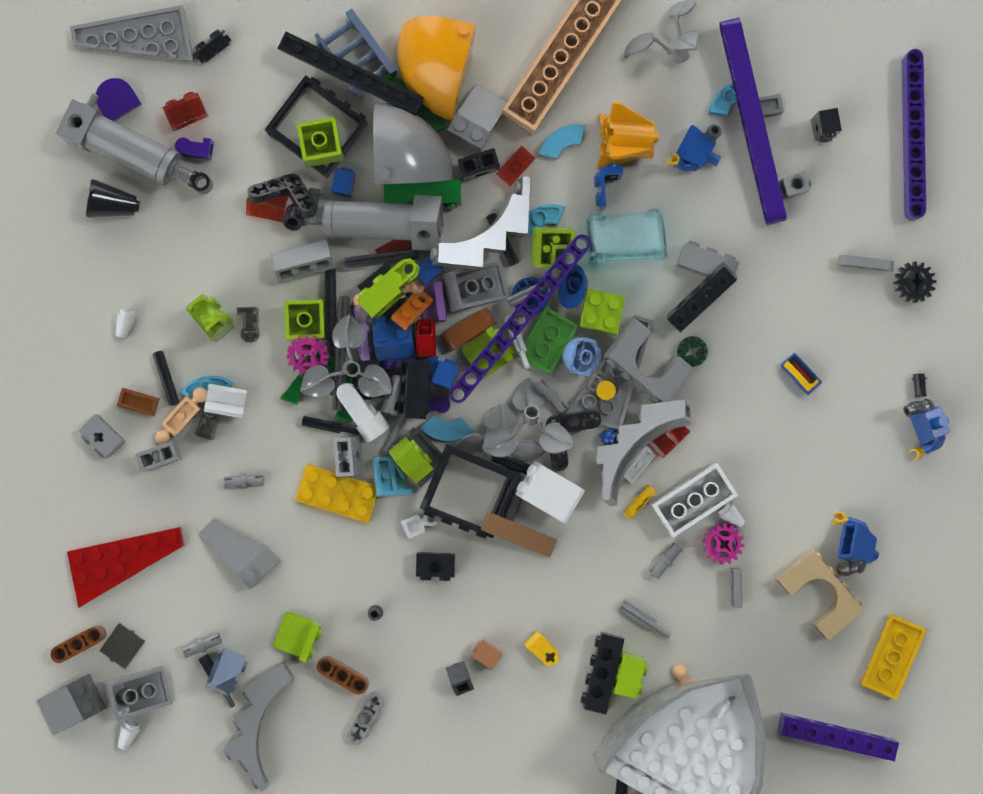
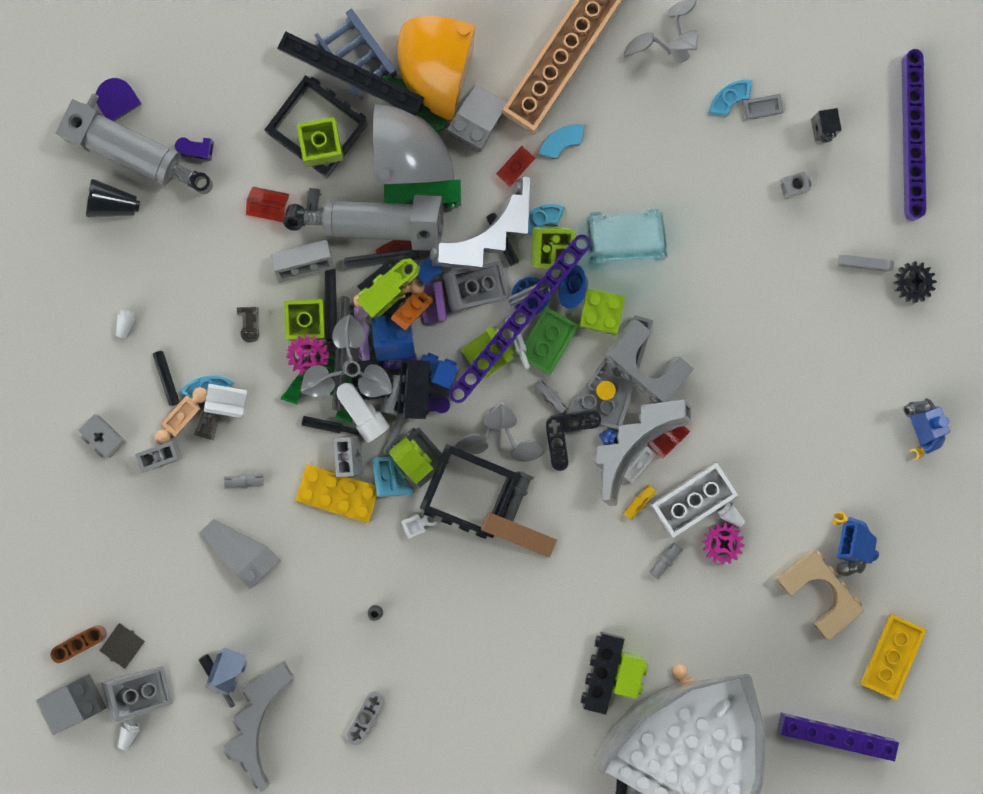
(111, 563): red wing -> none
(138, 402): dark orange plate -> none
(150, 33): light grey wing -> none
(185, 111): clear red brick -> none
(201, 645): light grey pin -> none
(209, 317): lime brick -> none
(216, 40): black hinge -> none
(285, 188): black beam -> none
(298, 636): lime bracket -> none
(343, 182): blue brick -> none
(348, 683): dark orange beam -> none
(423, 562): black brick -> none
(426, 338): red brick -> none
(446, 430): medium azure tile -> none
(460, 678): black brick -> none
(468, 329): dark orange beam -> none
(479, 164): black brick -> none
(487, 654): nougat brick -> none
(511, 463): black axle -> none
(528, 399): light grey plant -> none
(540, 646): yellow piece -> none
(549, 492): white slope -> none
(581, 356): light blue cylinder -> none
(611, 172): blue bracket -> none
(625, 136): light orange brick -> none
(642, 618): light grey axle -> none
(694, 342): clear green gear -> none
(696, 149): blue torso -> none
(701, 297): black brick -> none
(703, 260): light grey brick -> none
(736, 588): light grey tile -> none
(752, 121): dark purple beam -> none
(801, 374): slope -> none
(919, 383): black pin -> none

